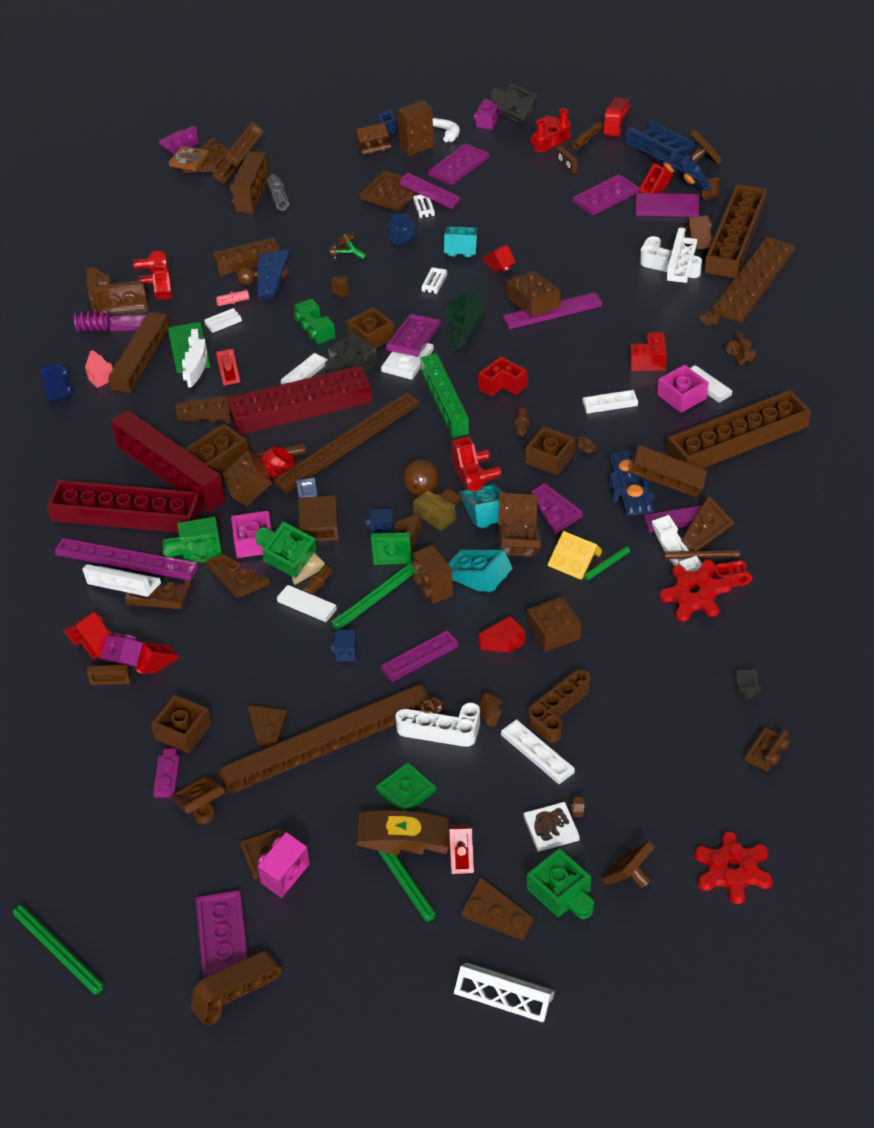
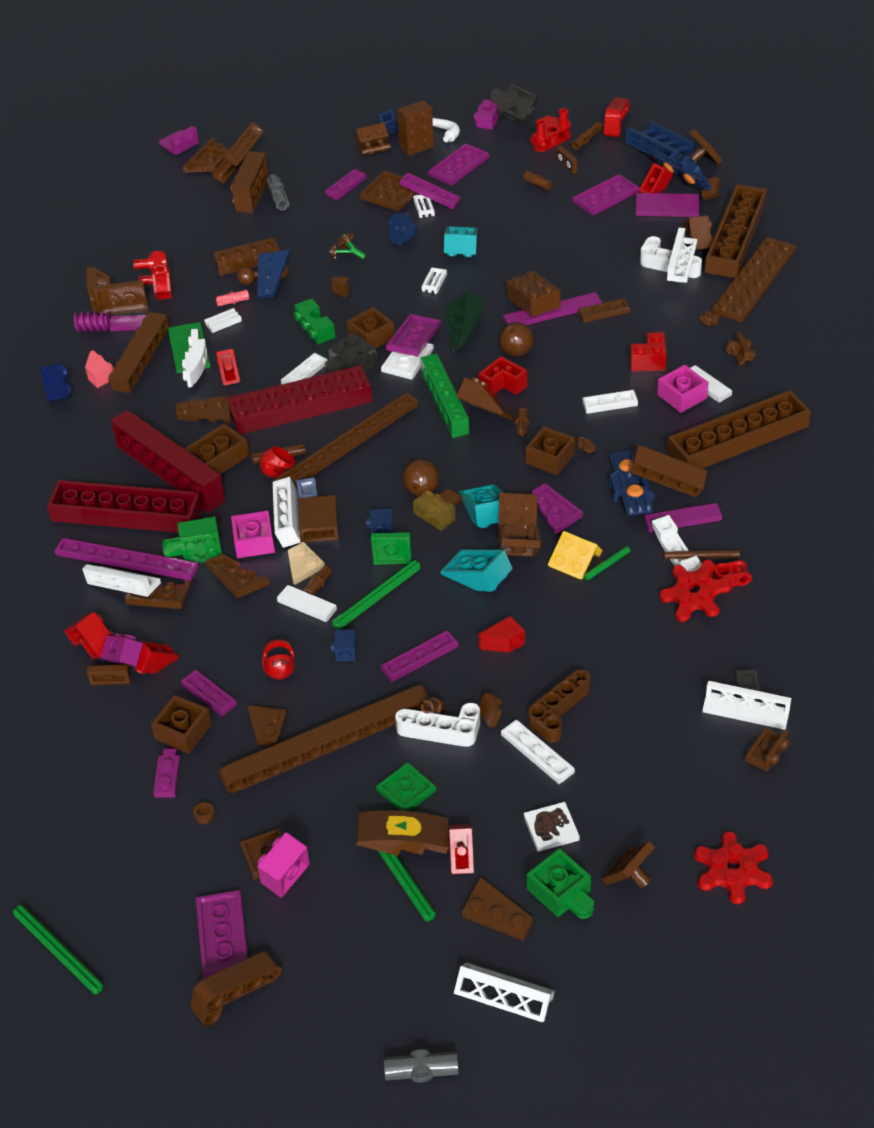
(188, 158): dark orange tile -> none
(197, 794): reddish brown plate -> none
(208, 692): none -> magenta tile
(247, 478): reddish brown brick -> none
(280, 665): none -> red helmet
(286, 512): none -> white brick
(286, 548): green brick -> none
(345, 184): none -> magenta tile
(410, 524): reddish brown slope -> none
(420, 1066): none -> dark grey piece
(432, 574): reddish brown brick -> none
(466, 465): red piece -> none
(478, 395): none -> reddish brown slope
(500, 259): red slope -> none
(516, 339): none -> reddish brown piece
(537, 180): none -> reddish brown axle
(554, 624): reddish brown brick -> none
(577, 806): reddish brown tile -> none
(603, 310): none -> reddish brown tile
(706, 526): reddish brown wing -> none
(747, 708): none -> white fence

